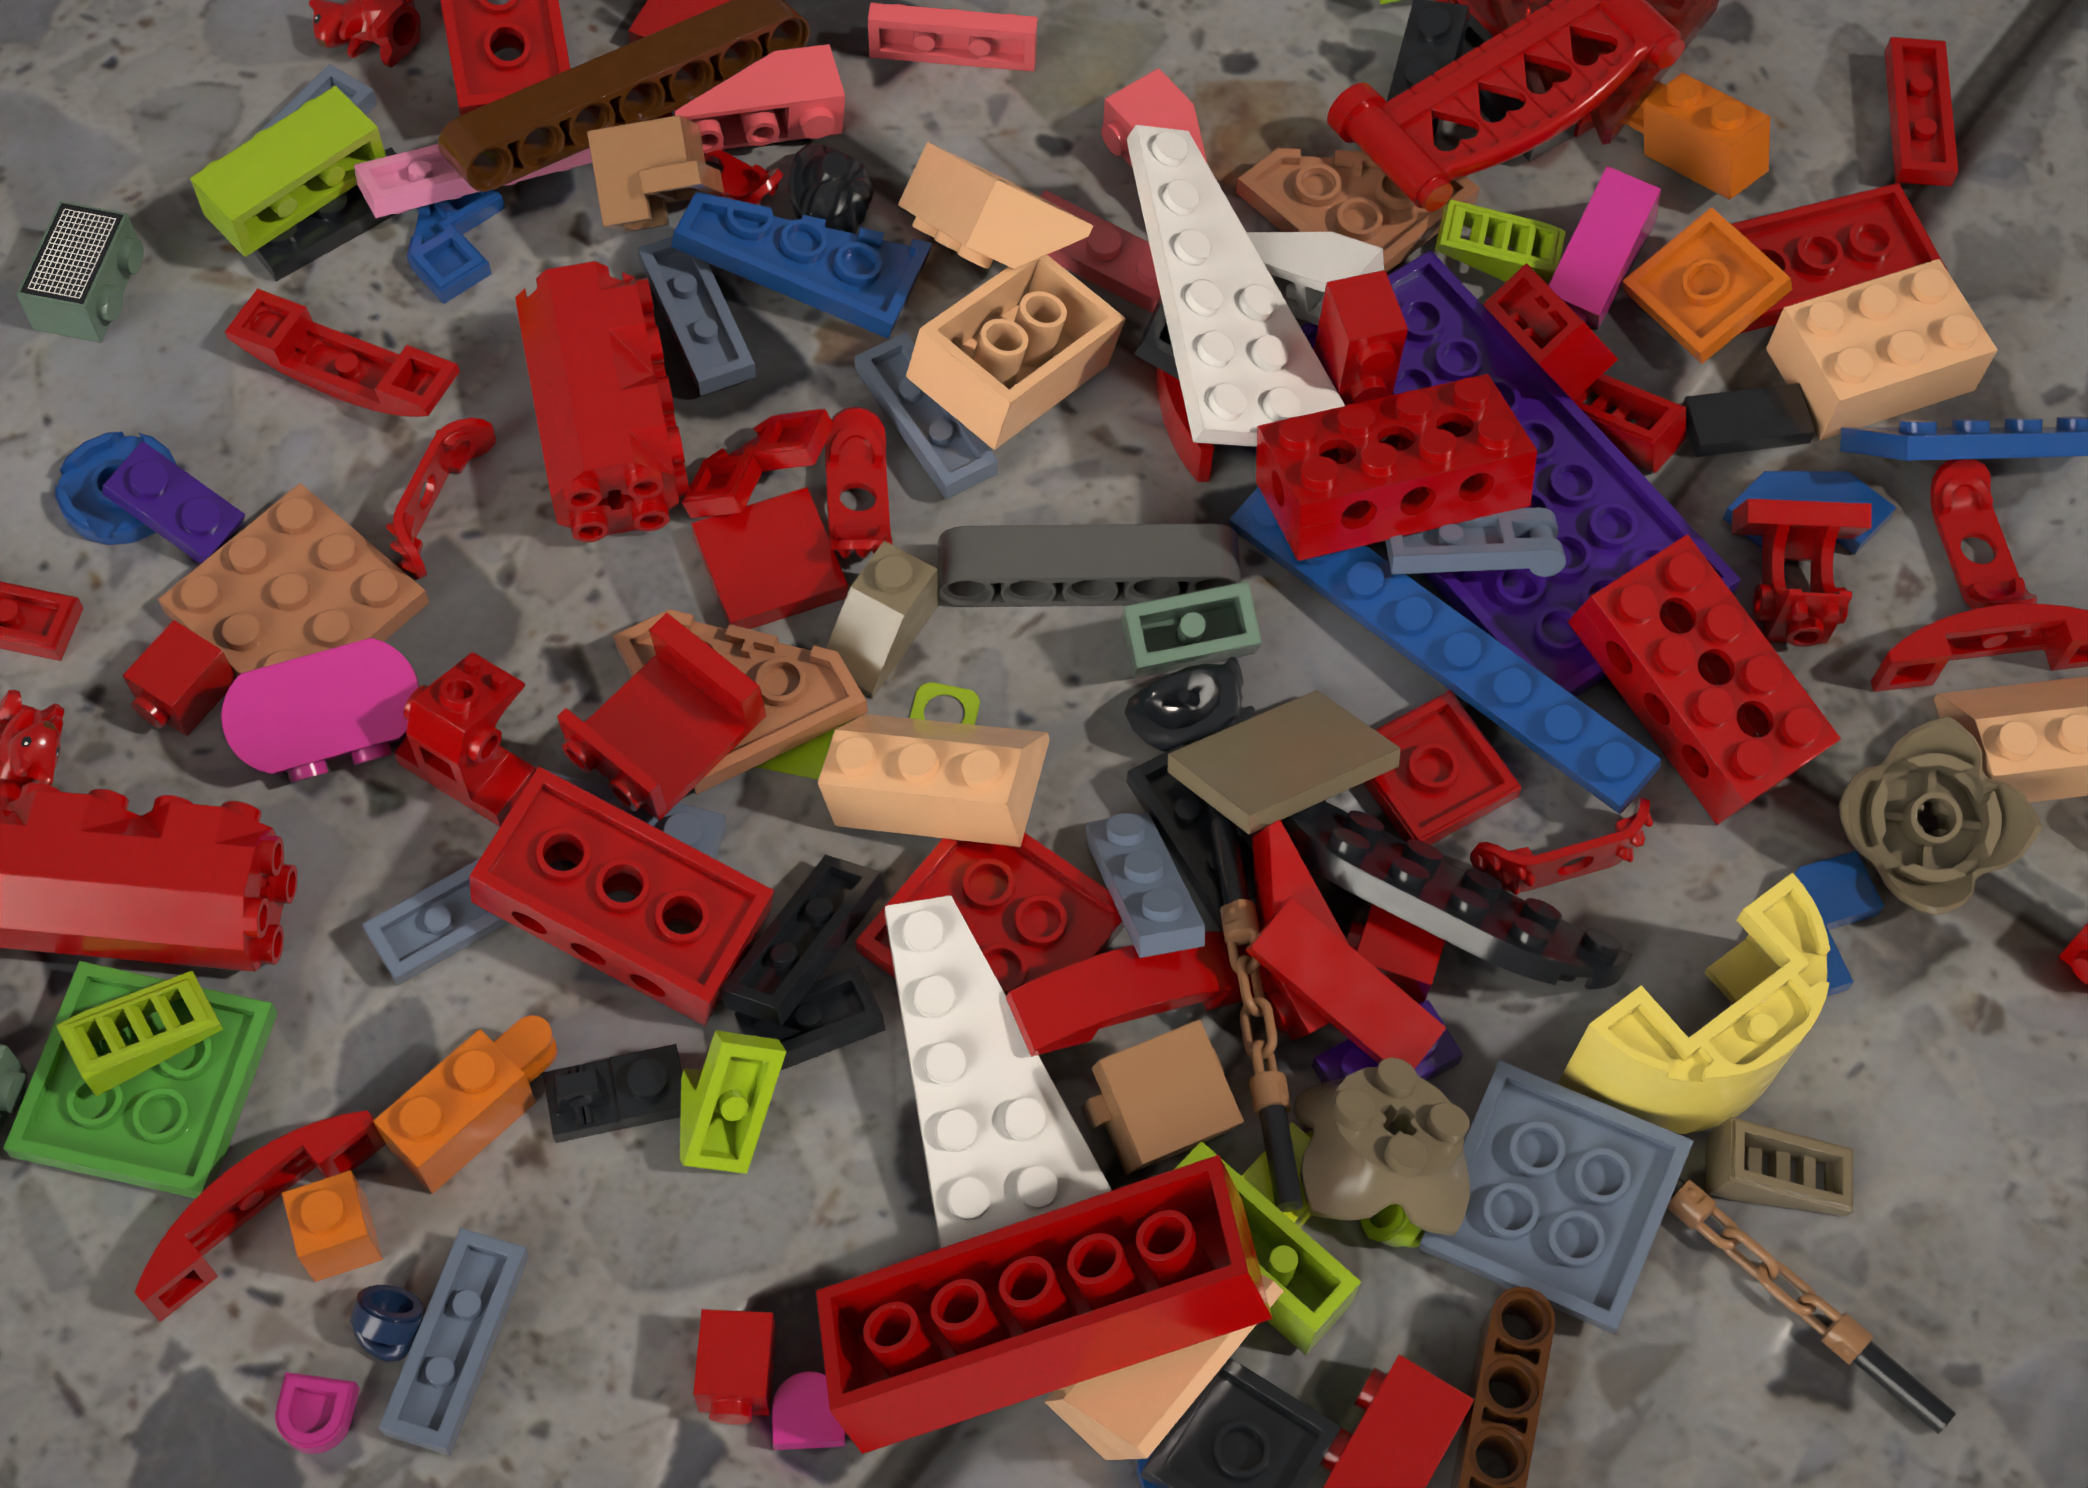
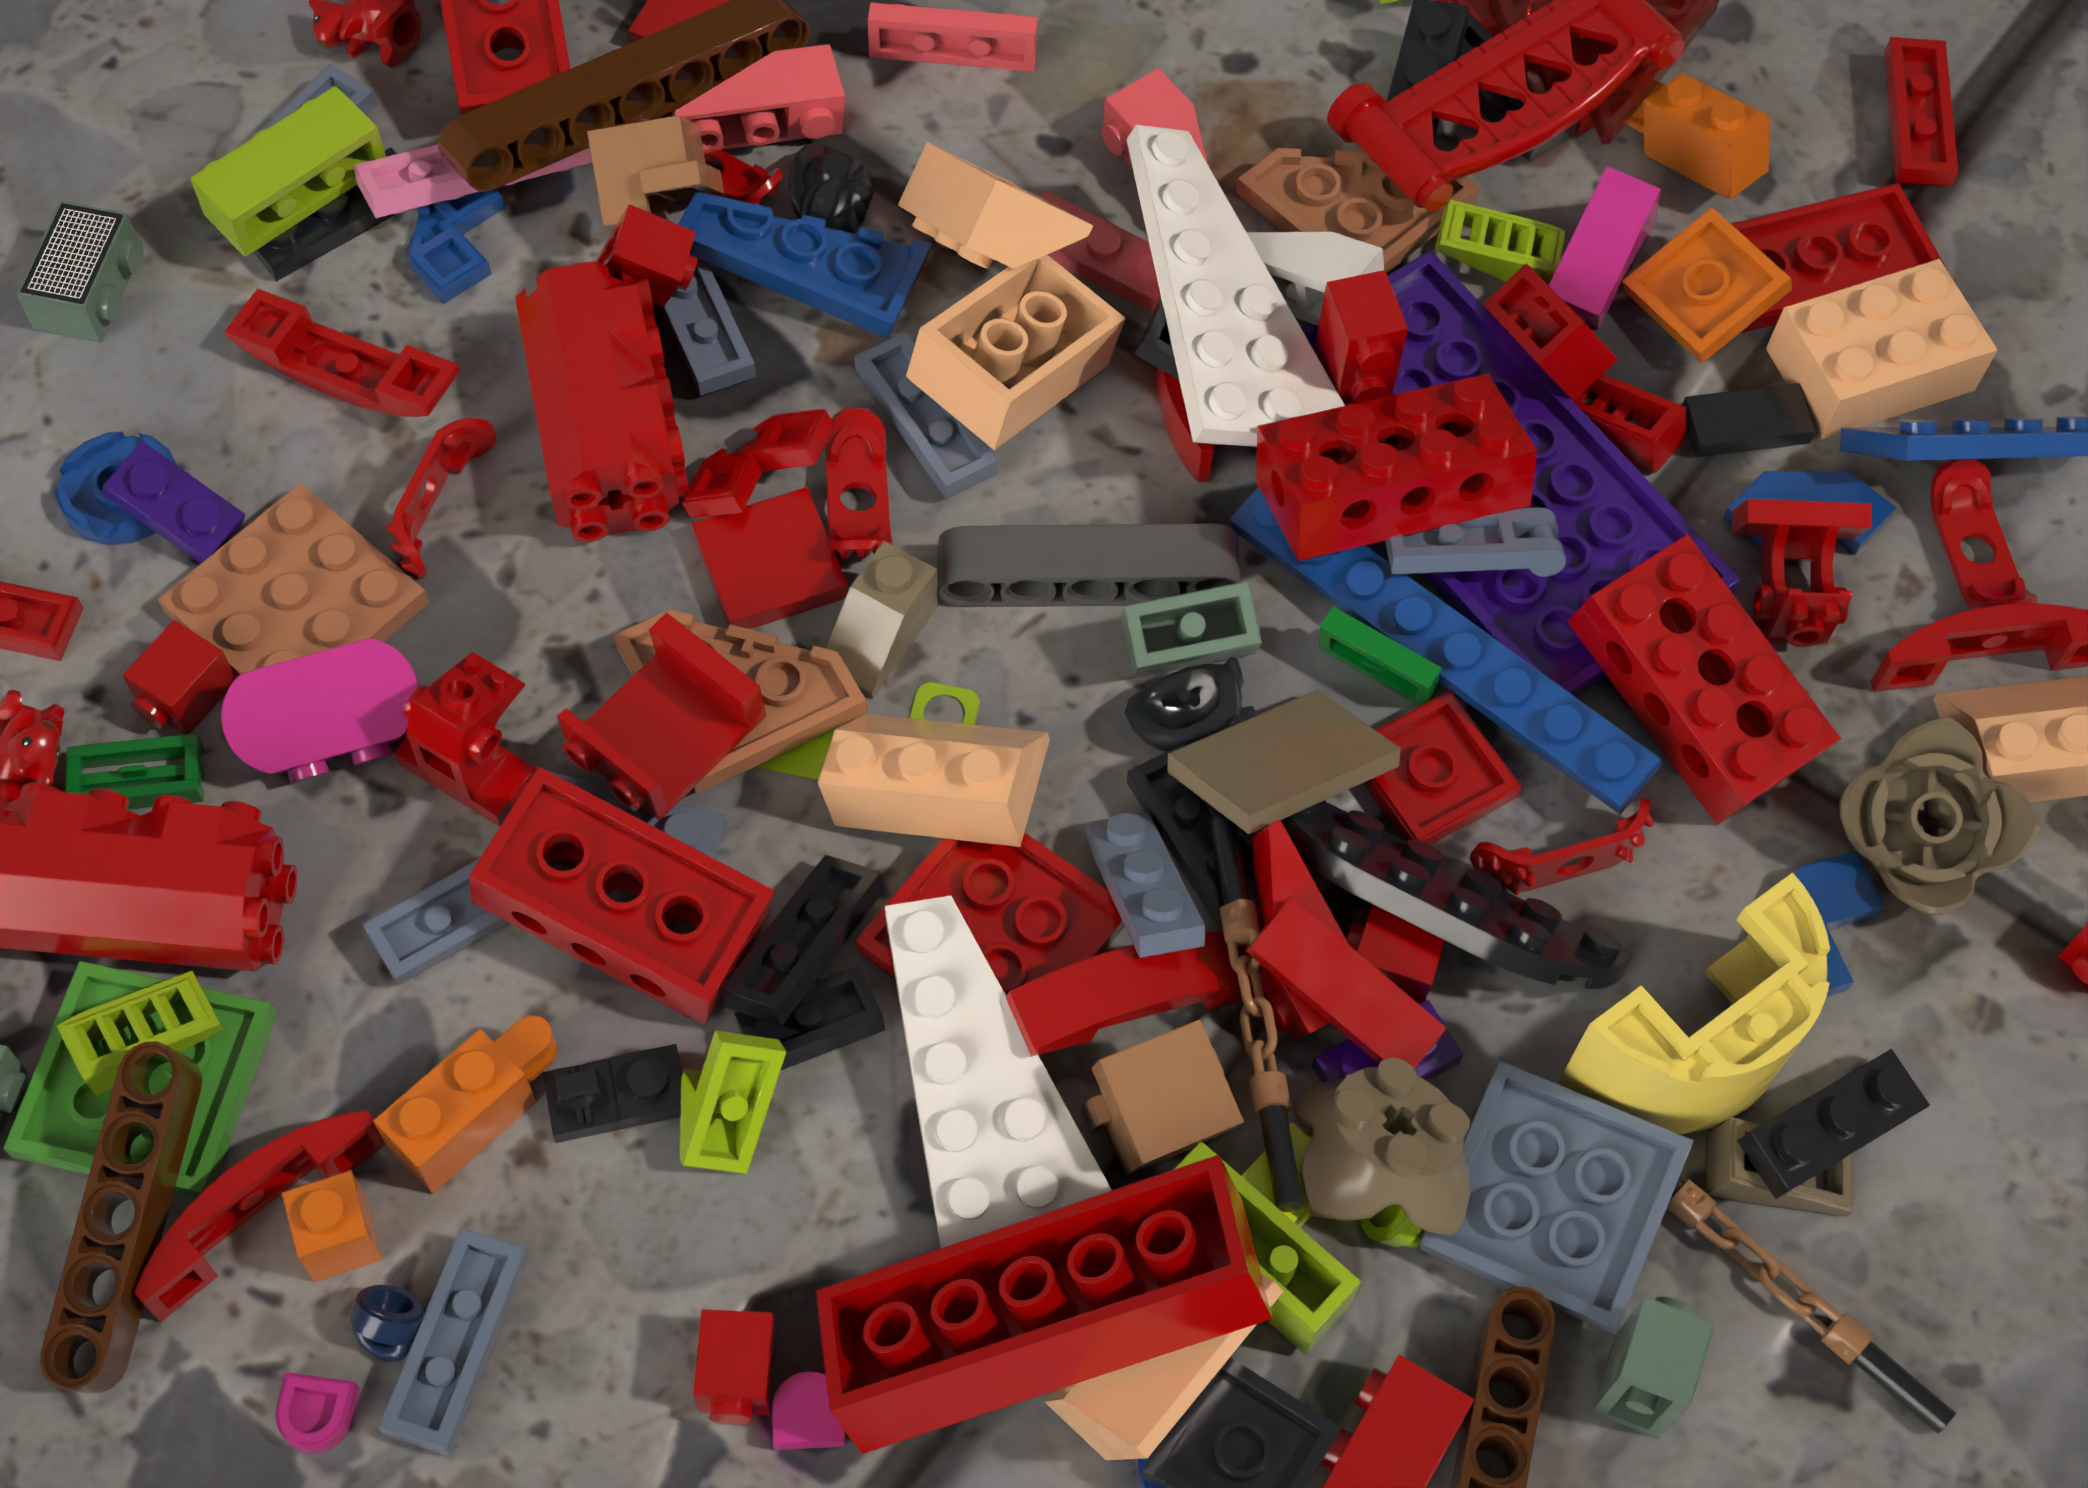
(95, 1244): none -> reddish brown beam
(139, 782): none -> green tile
(650, 249): none -> red arch
(1379, 657): none -> green tile
(1653, 1366): none -> sand green brick
(1833, 1123): none -> black plate

